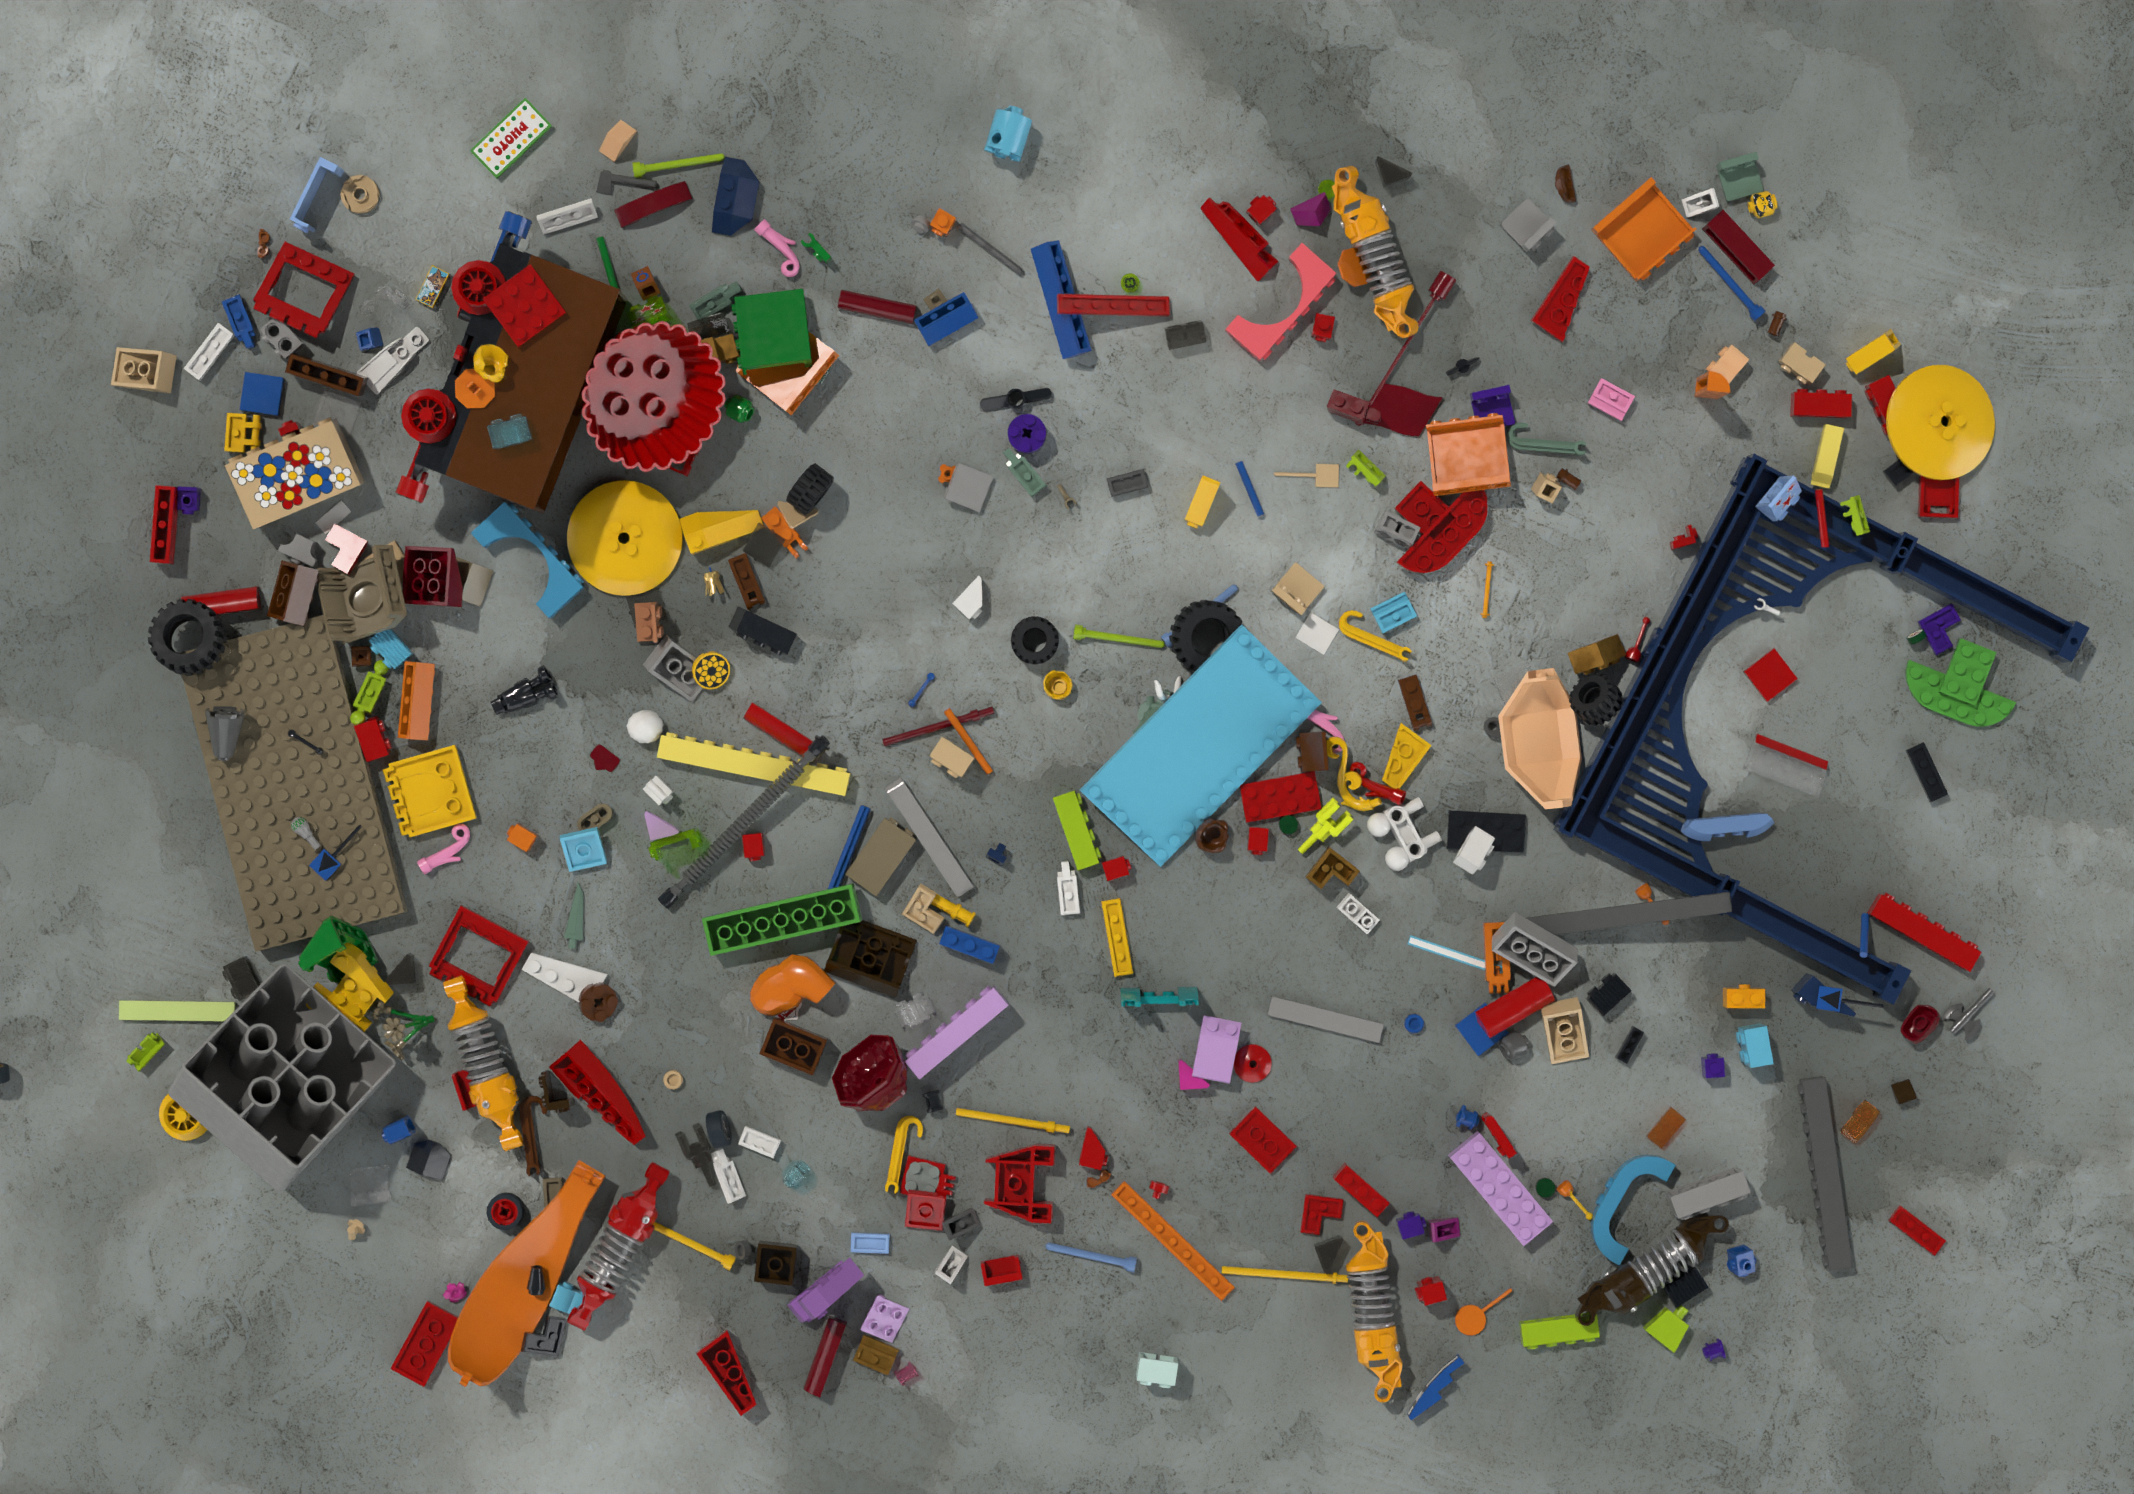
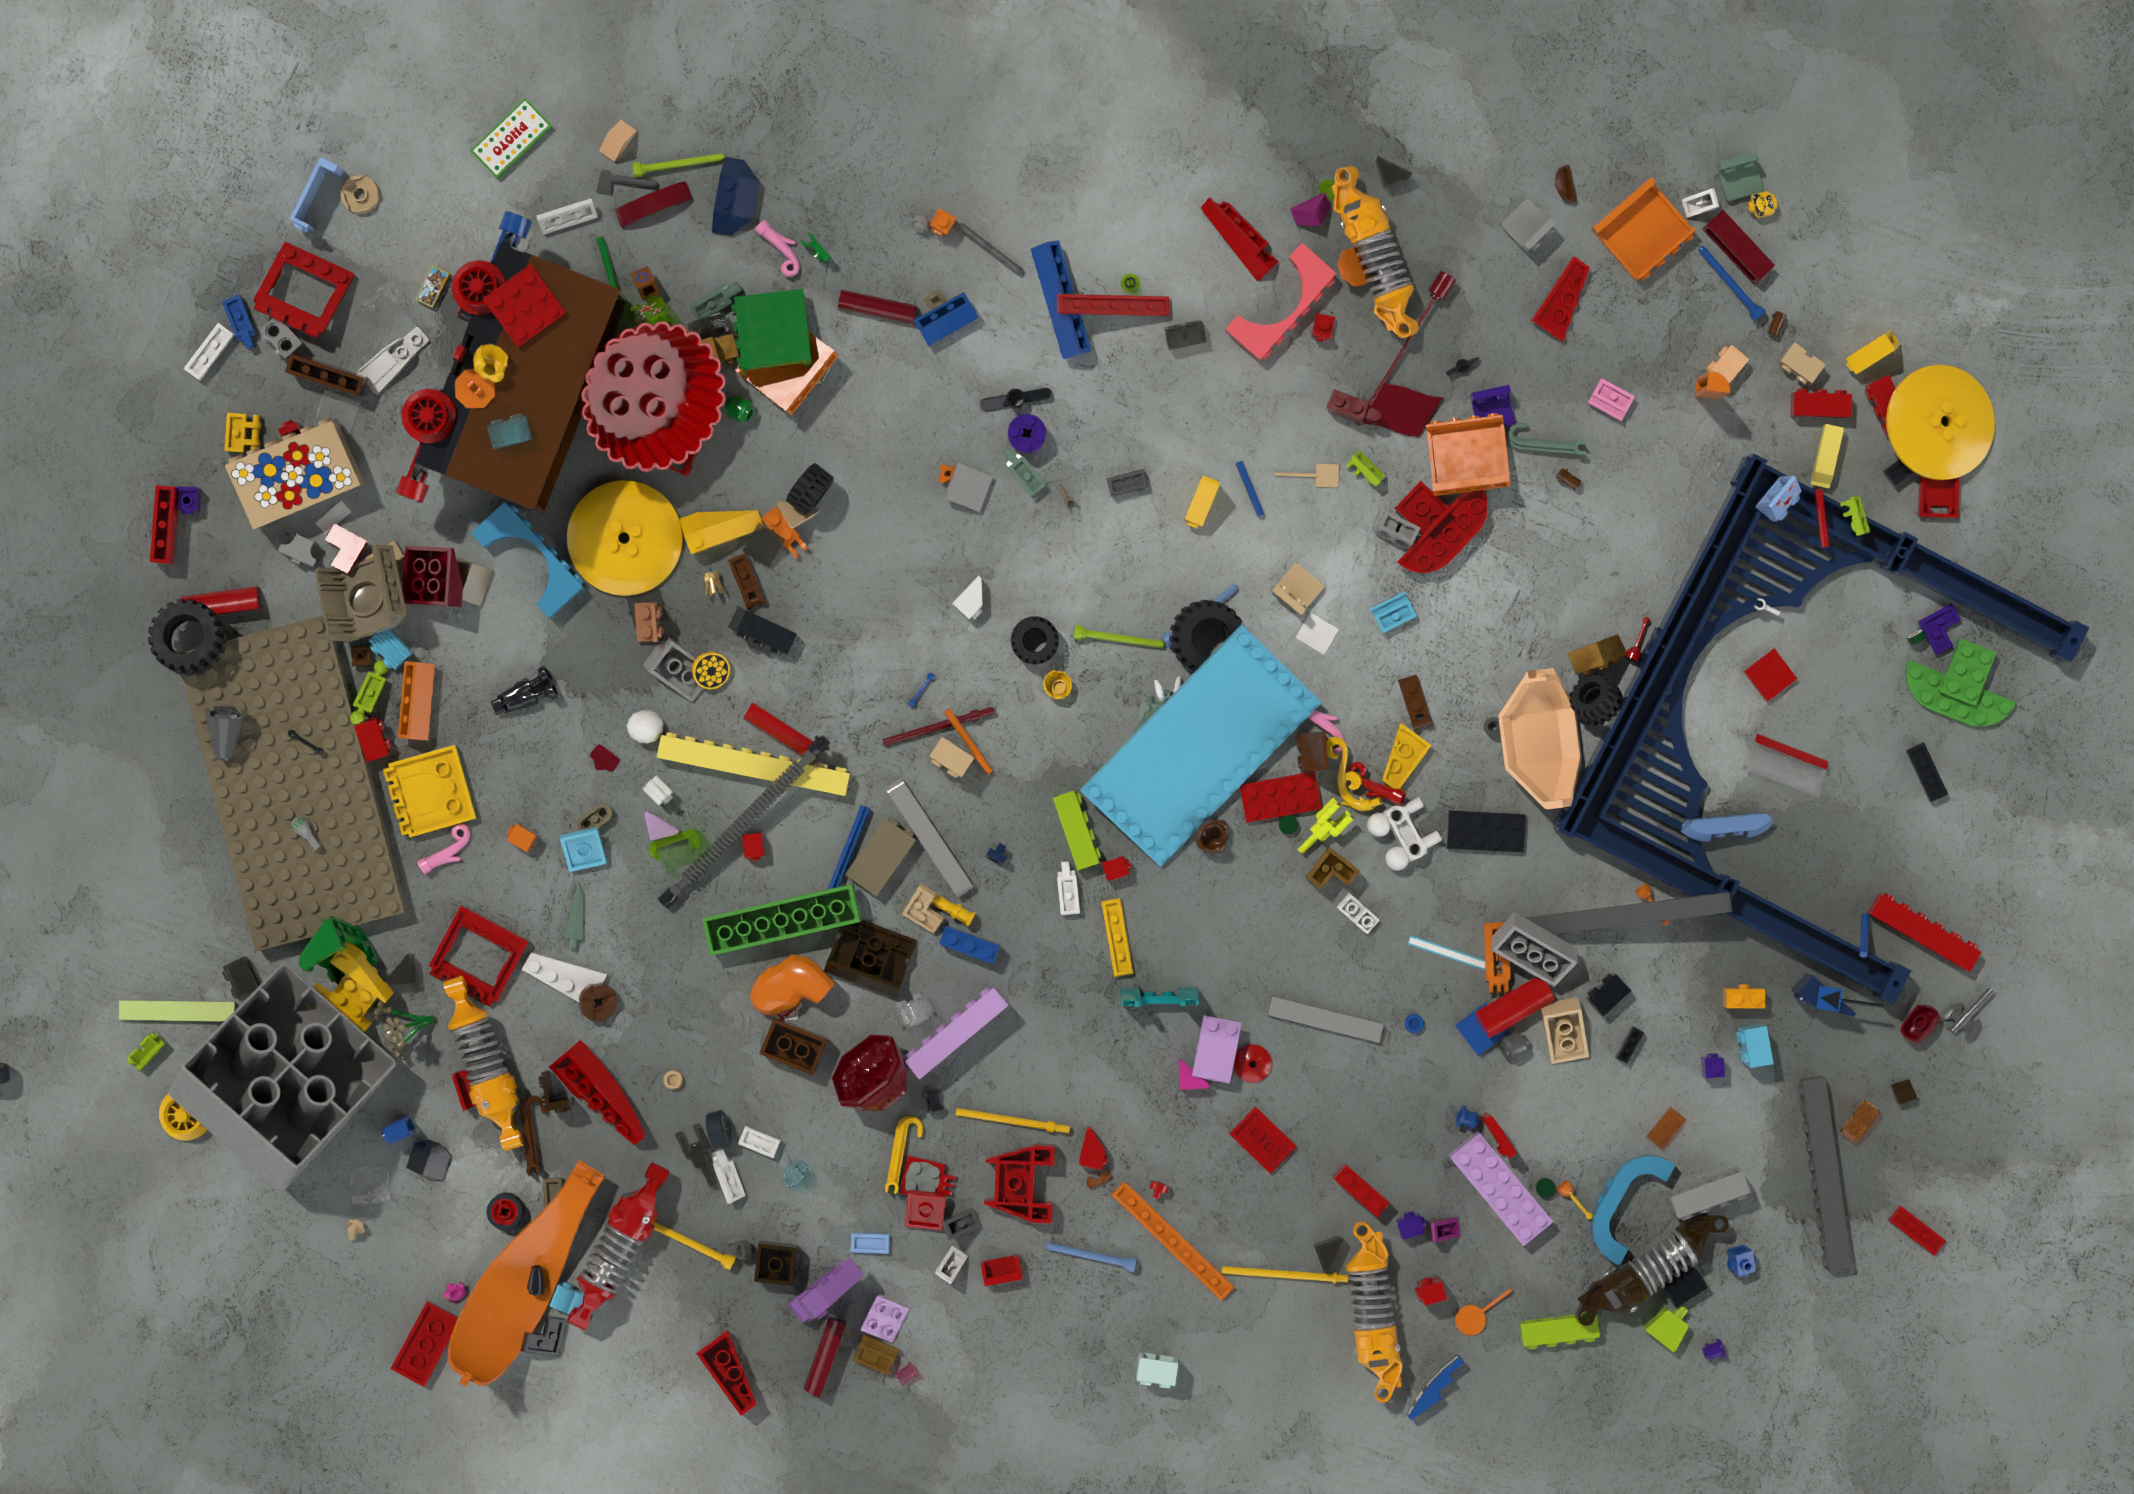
(143, 369): tan slope -> none
(261, 393): blue tile -> none
(264, 238): dark orange piece -> none
(293, 593): brick -> none
(325, 863): piece -> none
(369, 339): blue slope -> none
(1008, 133): medium azure cylinder -> none
(1257, 840): red brick -> none
(1261, 209): red brick -> none
(1315, 1208): red tile -> none
(1370, 639): yellow piece -> none
(1474, 850): white brick -> none
(1487, 588): light orange axle -> none
(1546, 487): tan brick -> none
(1682, 541): red bracket -> none

